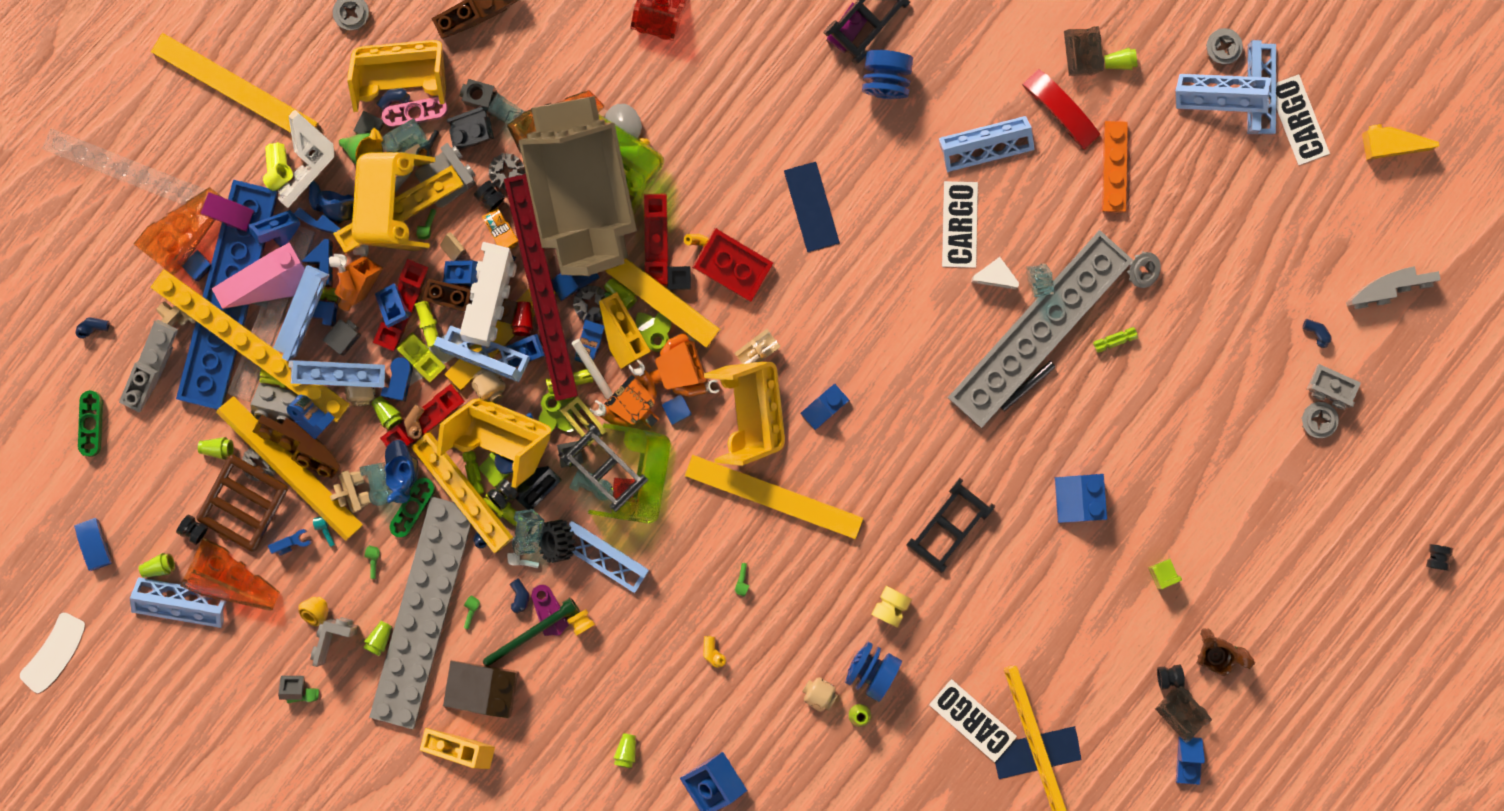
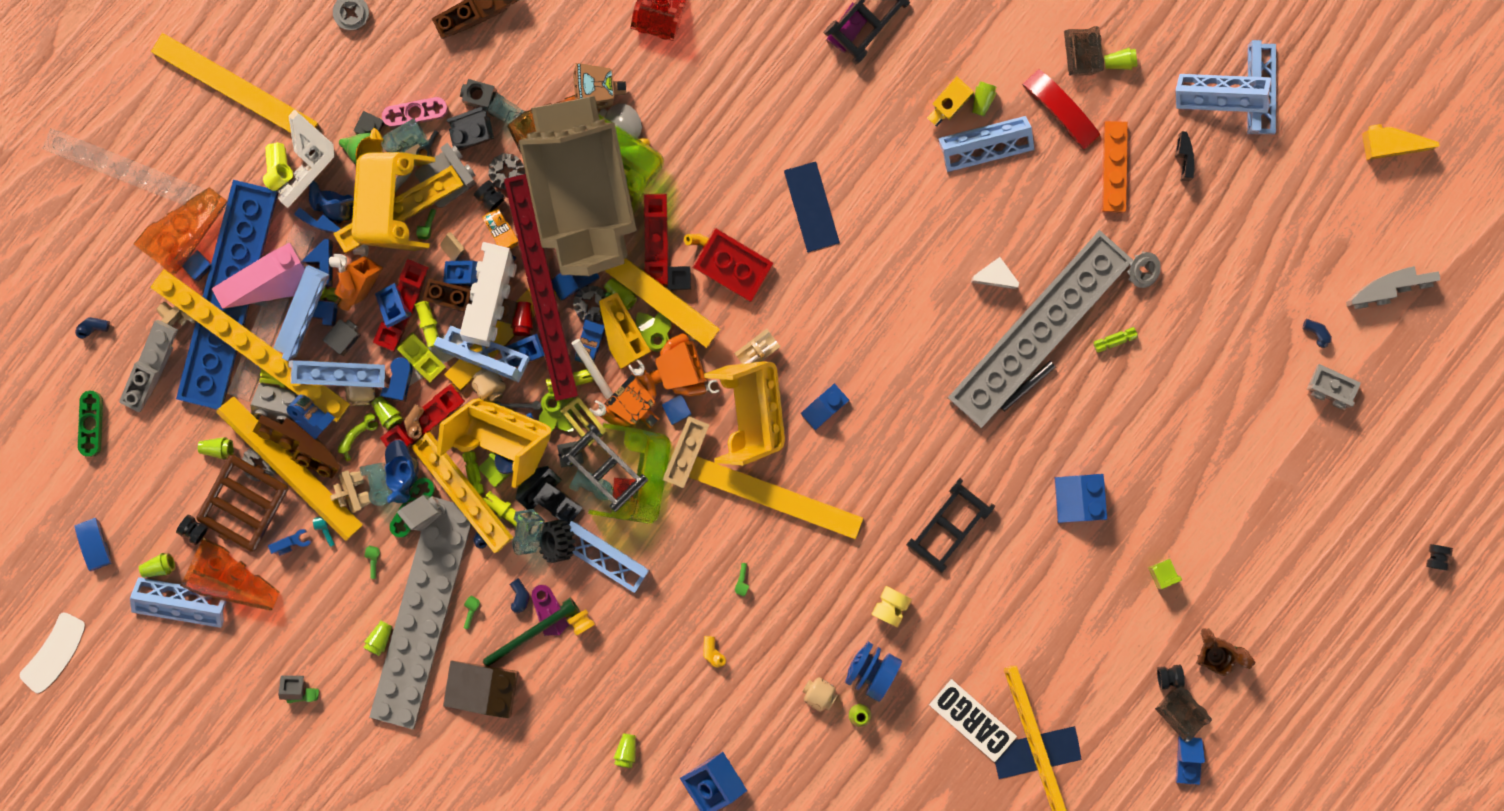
(227, 211): magenta slope -> none
(278, 227): blue slope -> none
(314, 611): yellow cone -> none
(325, 632): light grey bracket -> none
(346, 443): none -> lime piece
(393, 95): dark blue arm -> none
(396, 67): yellow windscreen -> none
(421, 512): none -> light grey slope
(457, 749): yellow slope -> none
(502, 494): black wheel -> none
(514, 559): white hand -> none
(535, 405): none -> light grey hinge
(556, 502): none -> black slope
(597, 82): none -> medium nougat torso
(686, 452): none -> tan plate
(887, 69): blue wheel -> none
(958, 93): none -> yellow torso
(959, 224): sticker -> none
(983, 98): none -> lime cone
(1040, 280): clear light blue leg -> none
(1185, 150): none -> black slope
(1227, 36): light grey gear -> none
(1299, 120): sticker -> none
(1328, 413): light grey gear -> none

